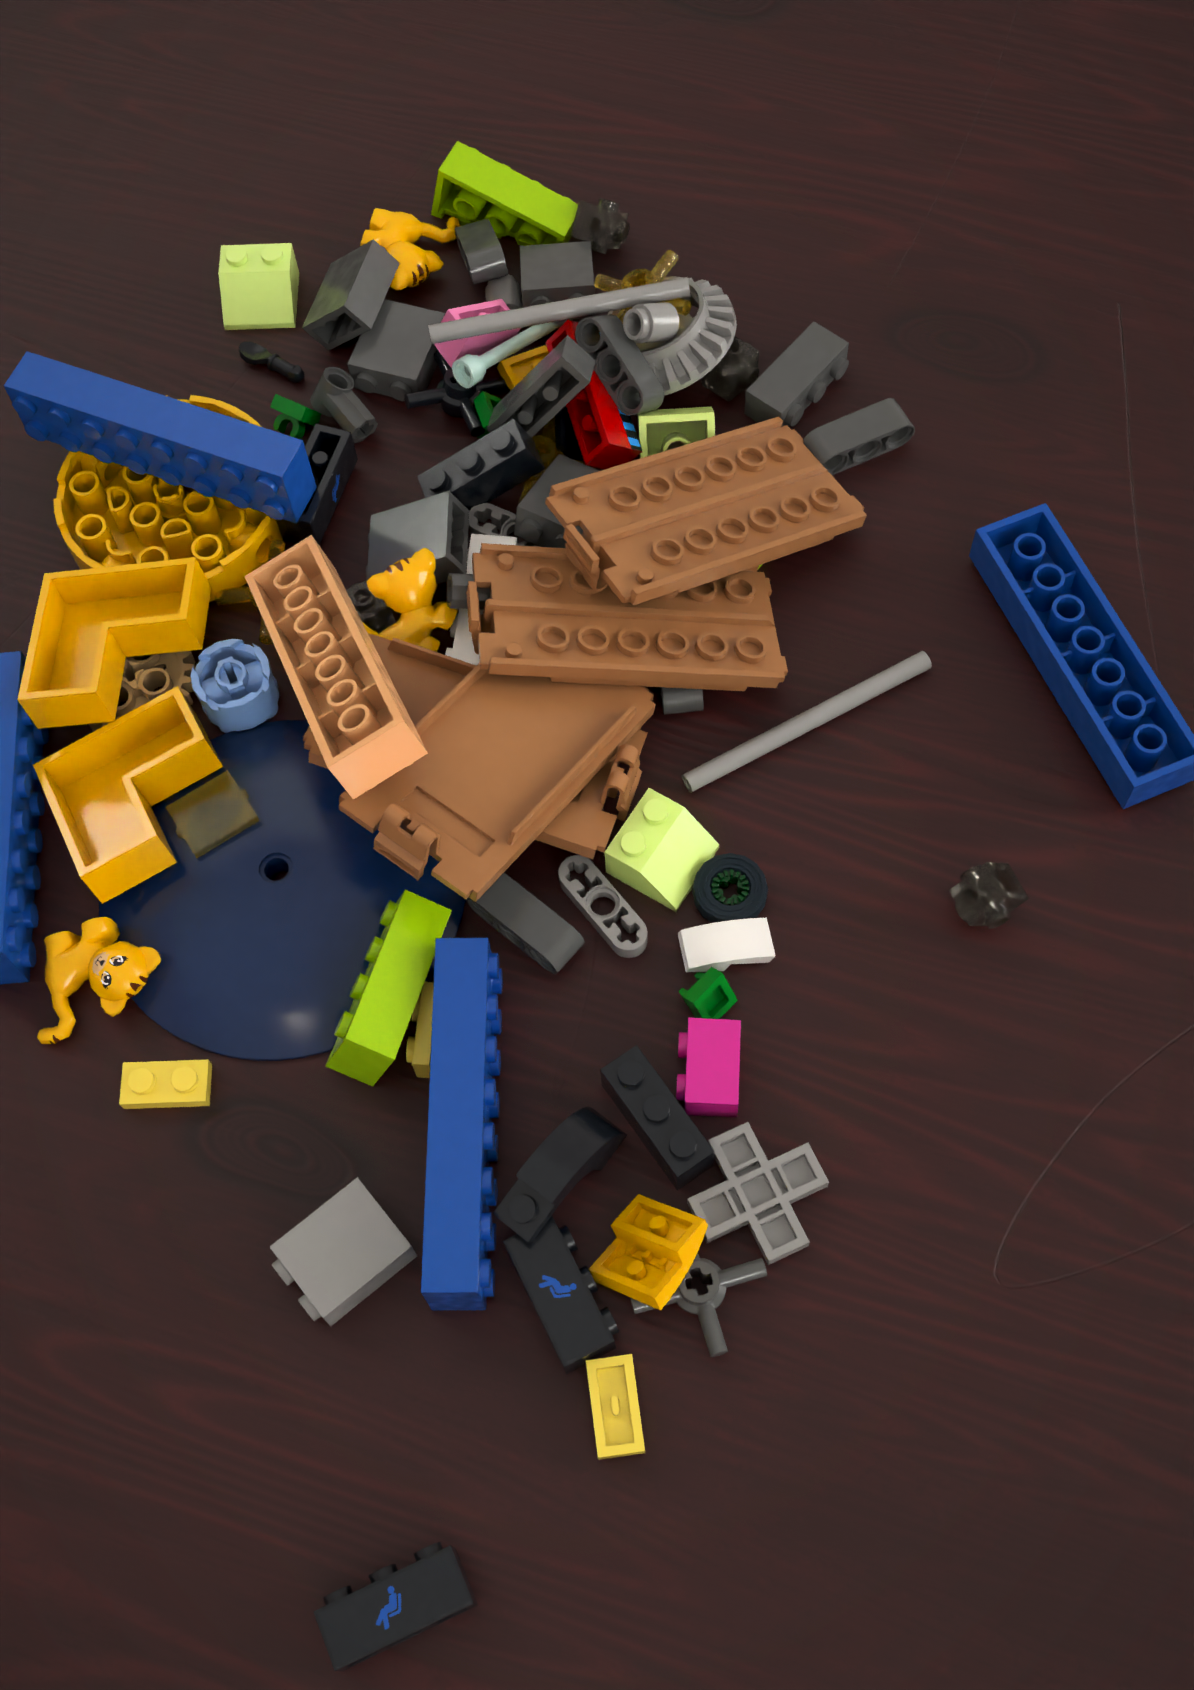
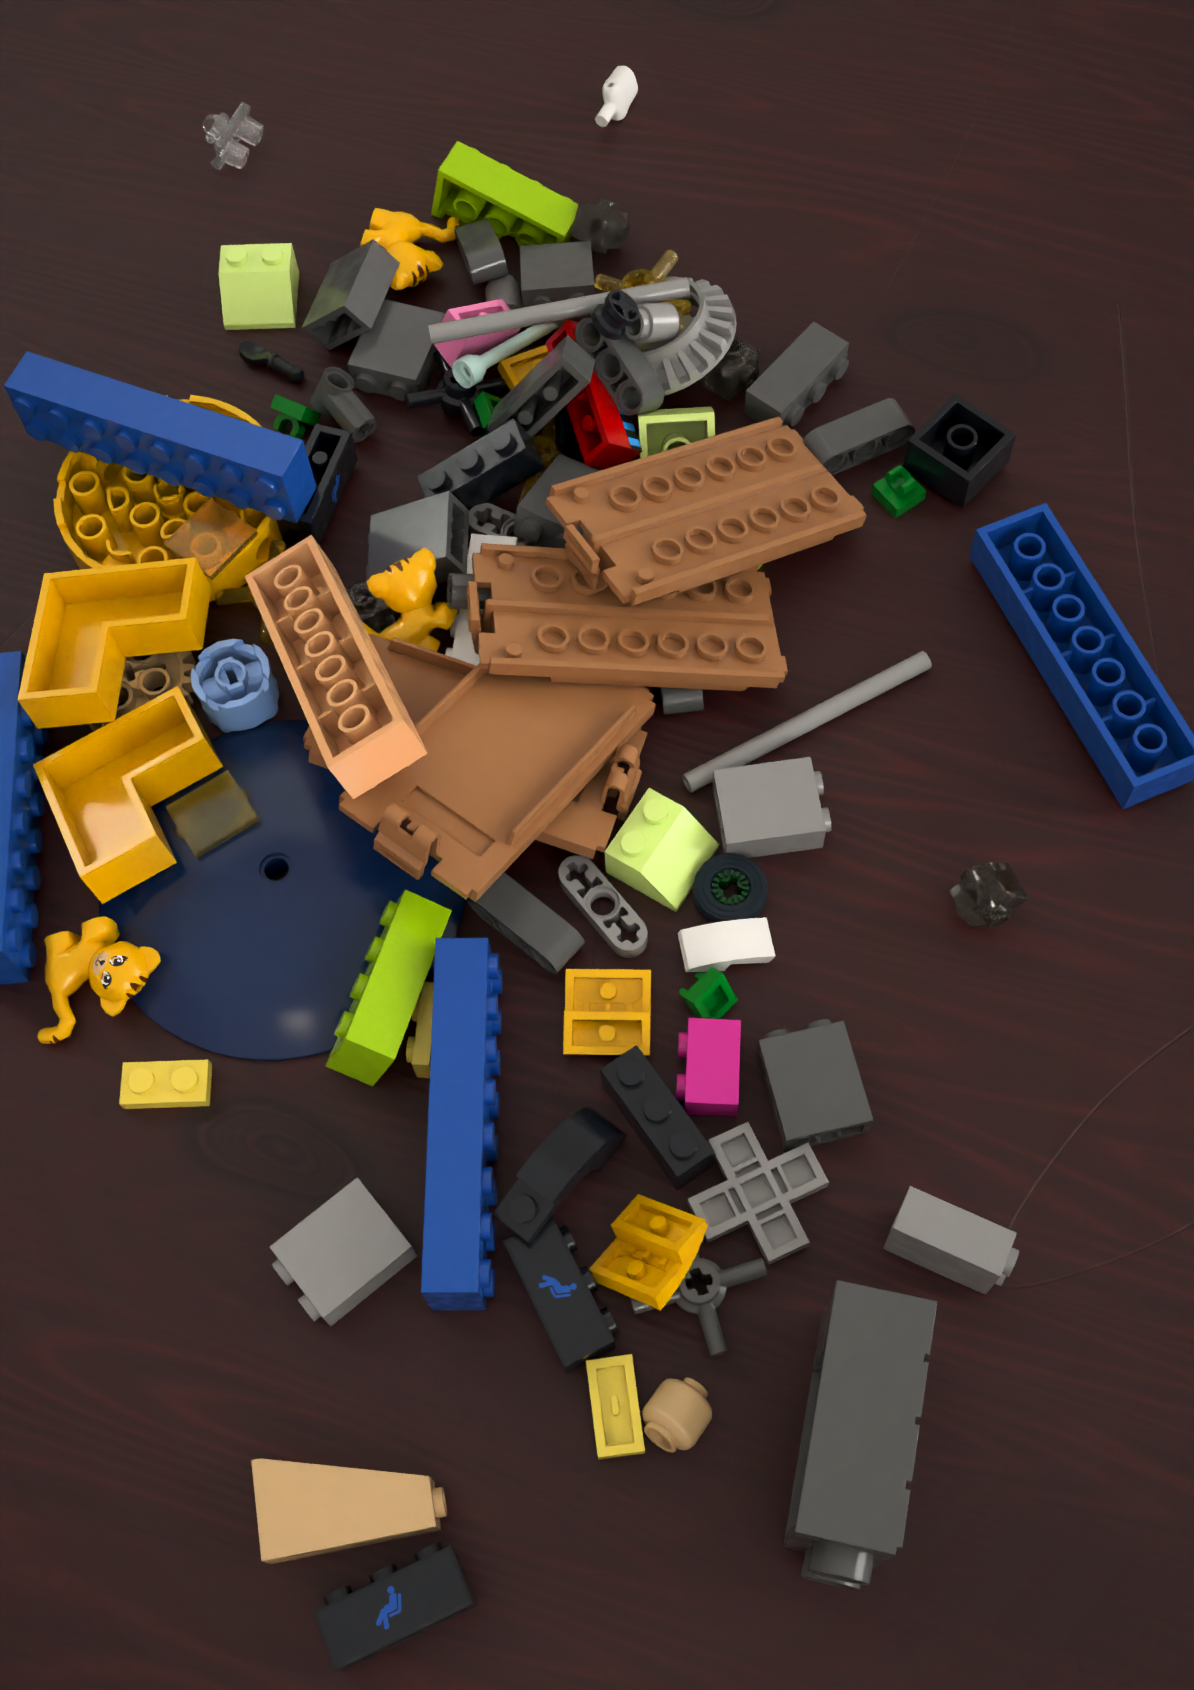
(211, 537): none -> clear yellow piece
(228, 135): none -> clear hips
(334, 1508): none -> tan slope
(607, 1011): none -> yellow slope
(615, 314): none -> black wheel
(617, 94): none -> white piece
(677, 1414): none -> tan head
(770, 808): none -> light grey brick
(814, 1084): none -> dark grey brick
(860, 1433): none -> dark grey brick
(898, 491): none -> green tile
(952, 1241): none -> light grey brick
(959, 450): none -> black brick

